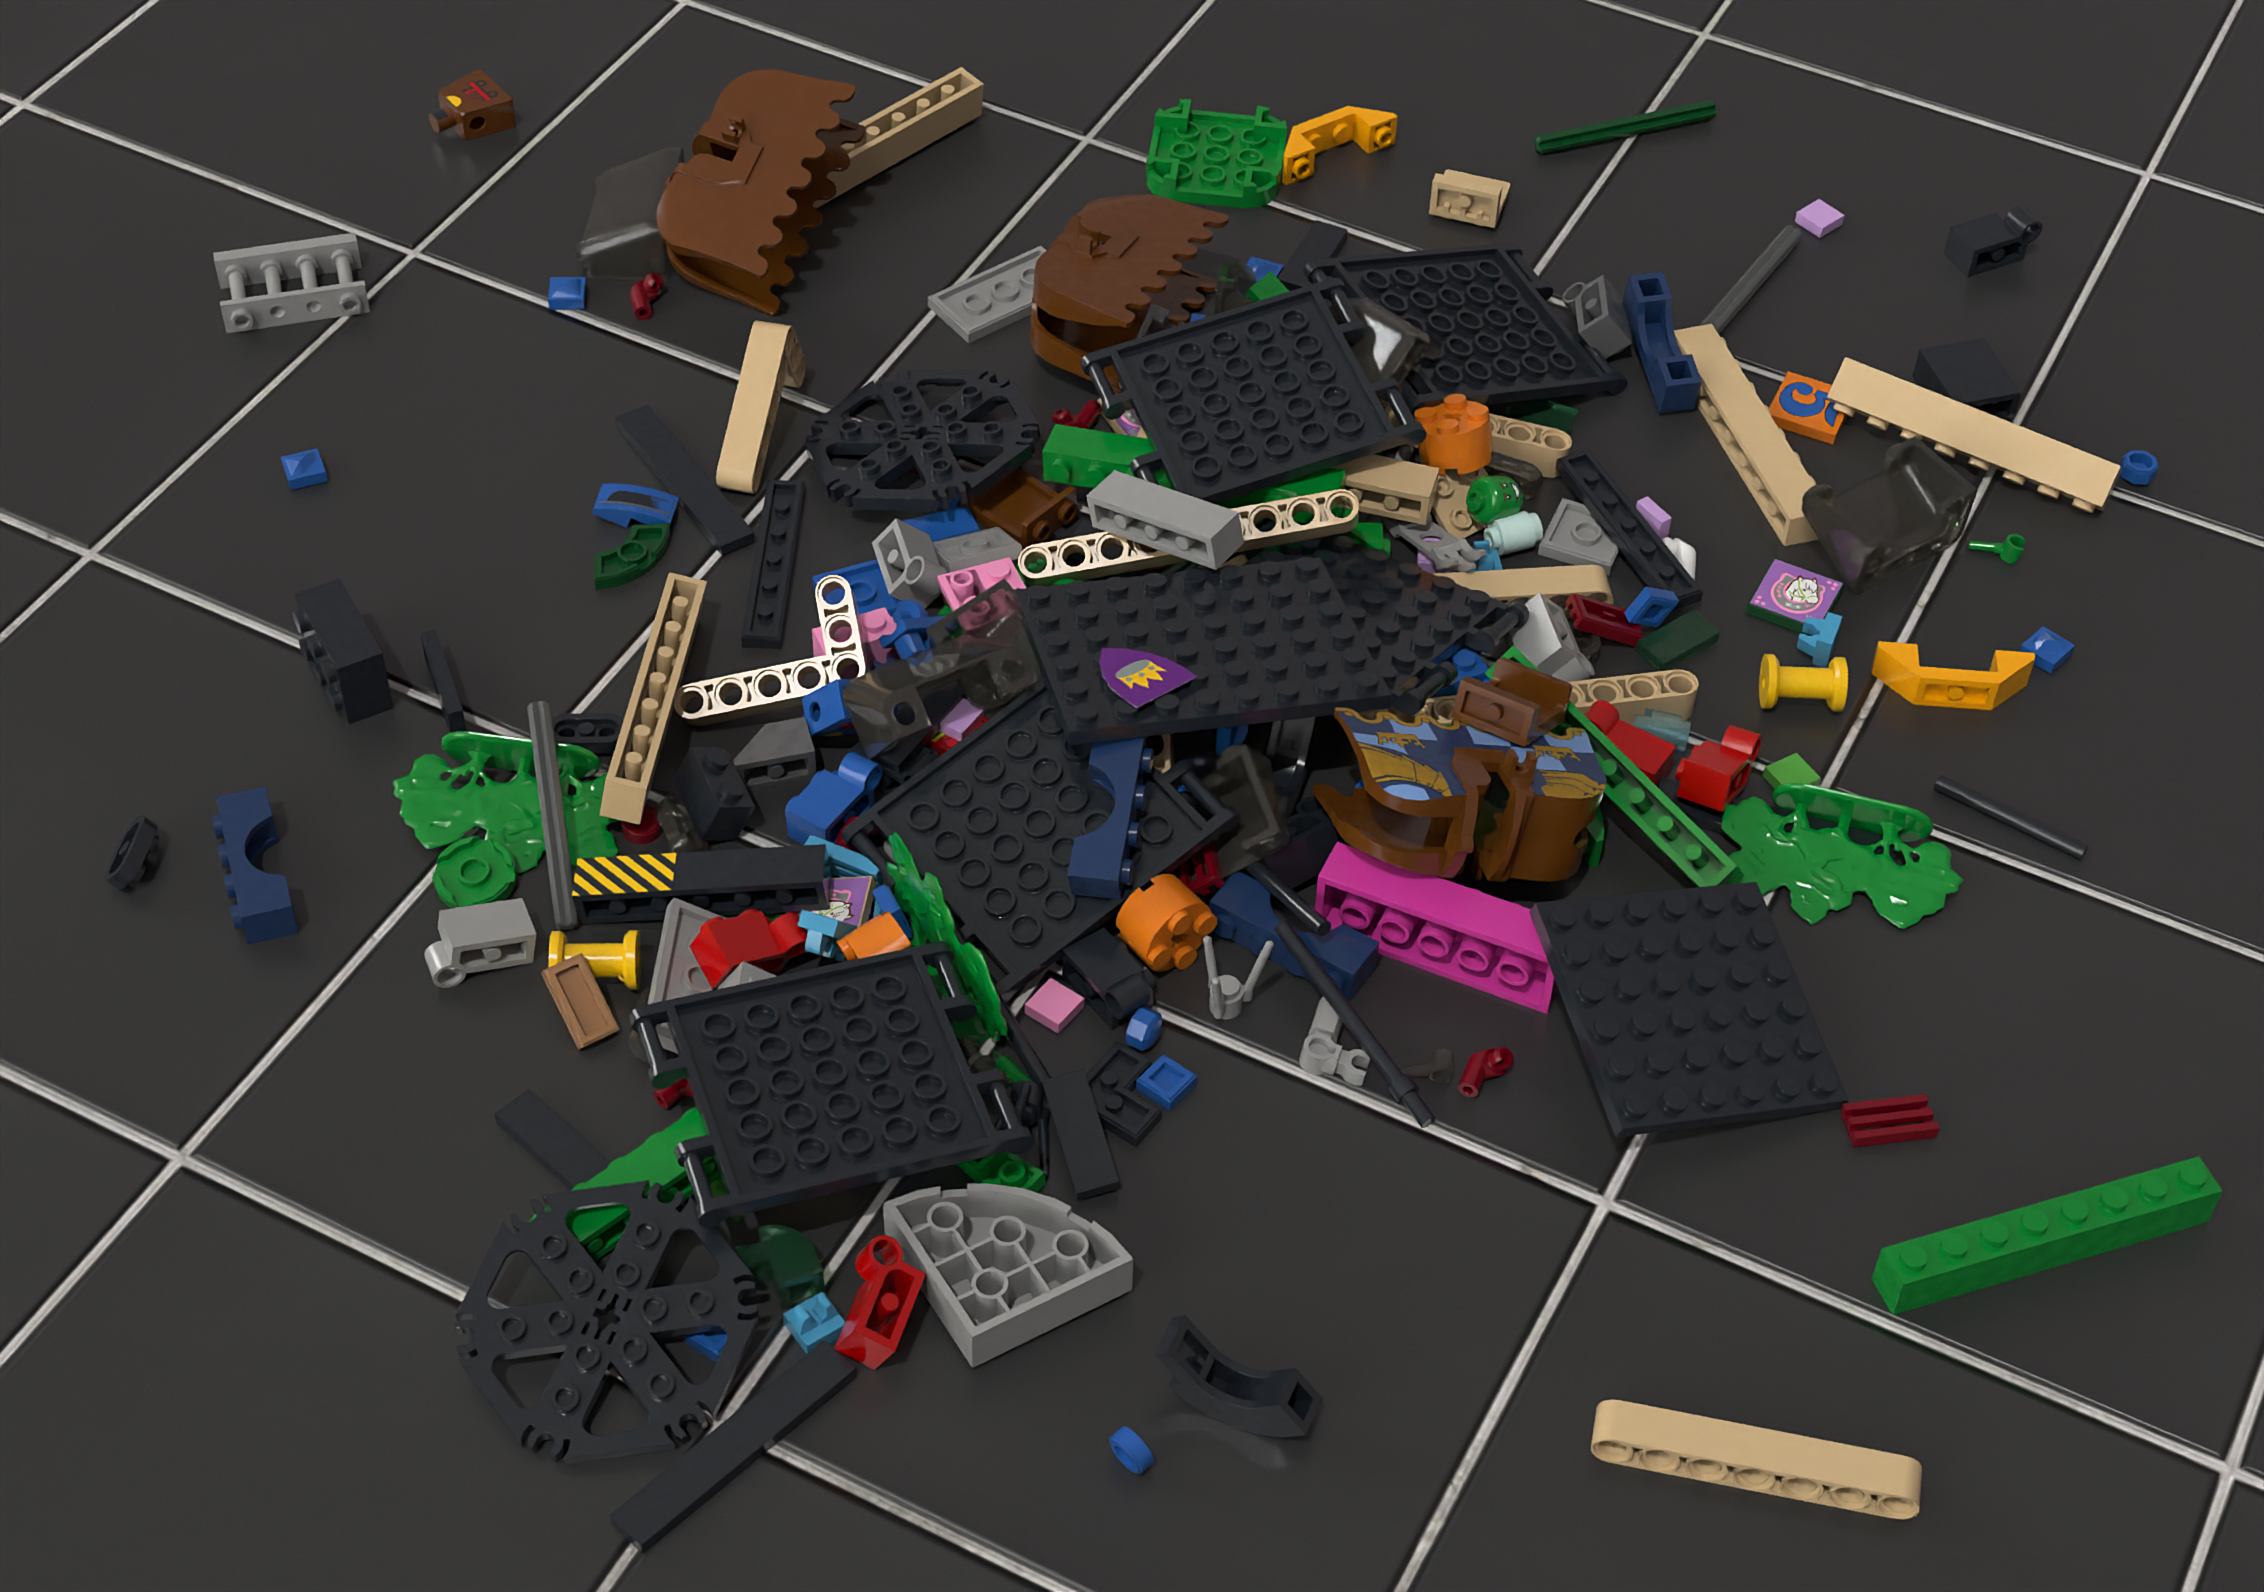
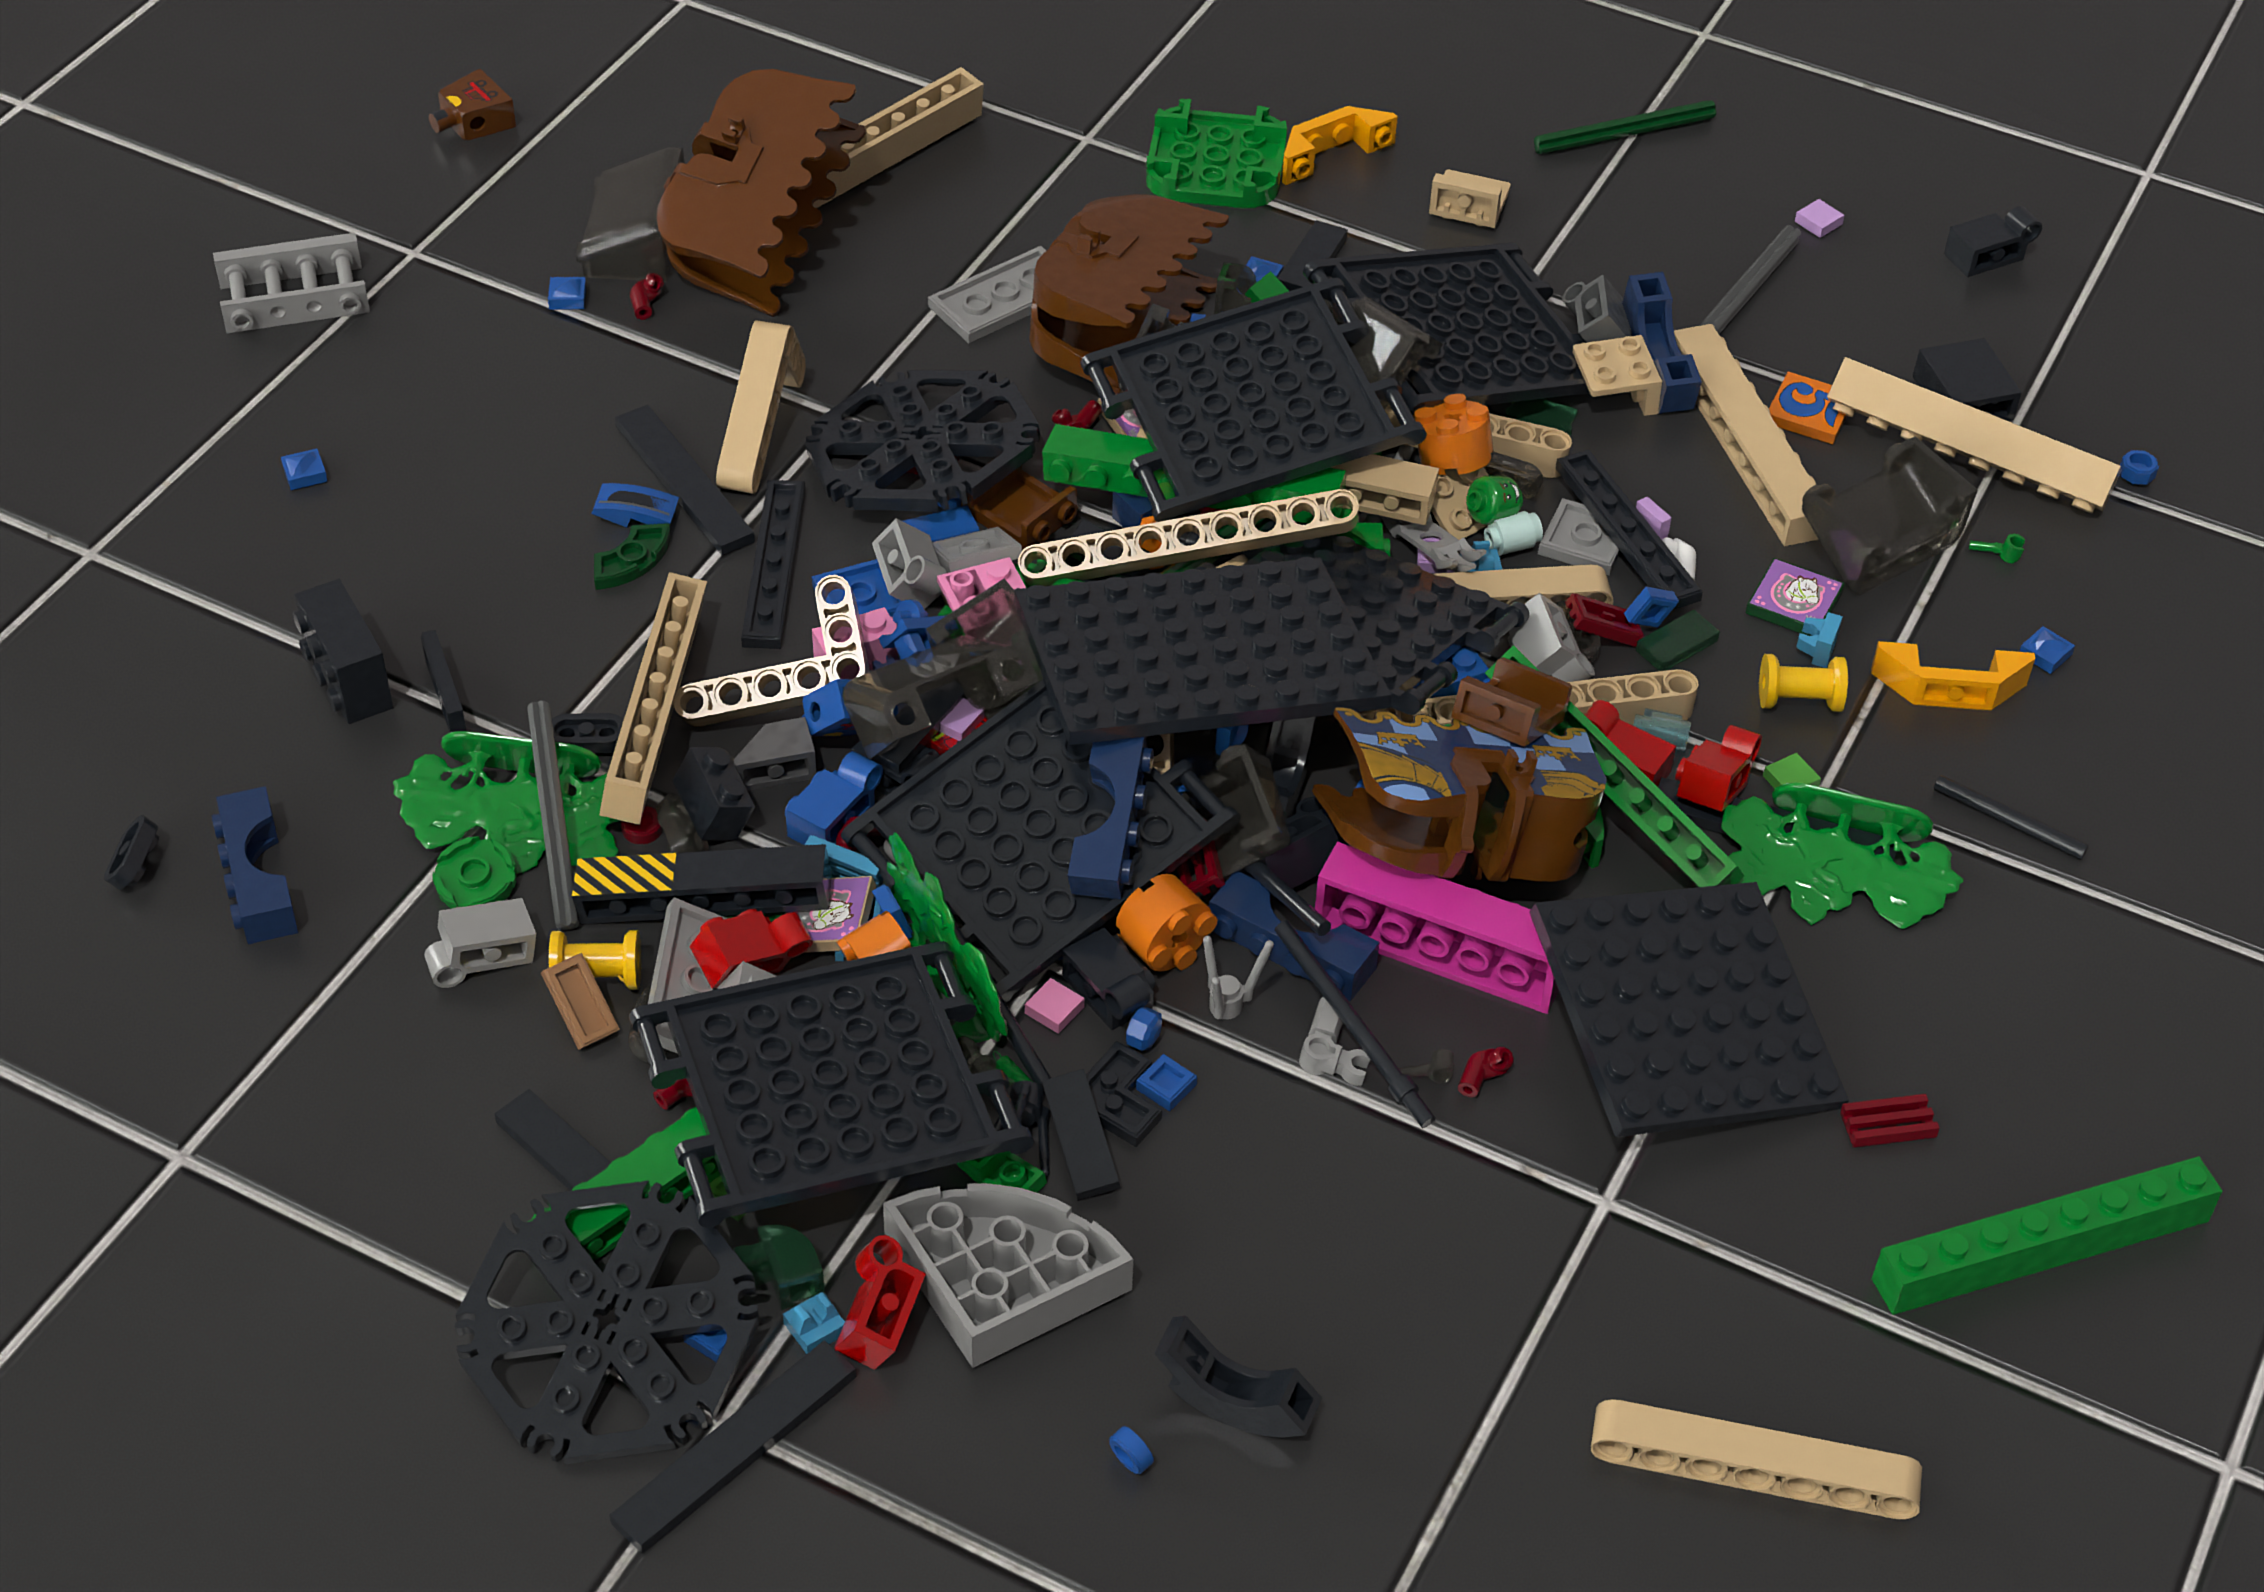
(823, 933): dark azure tile -> none
(1140, 674): dark purple sticker -> none
(1165, 519): light grey brick -> none
(1621, 367): none -> tan bracket

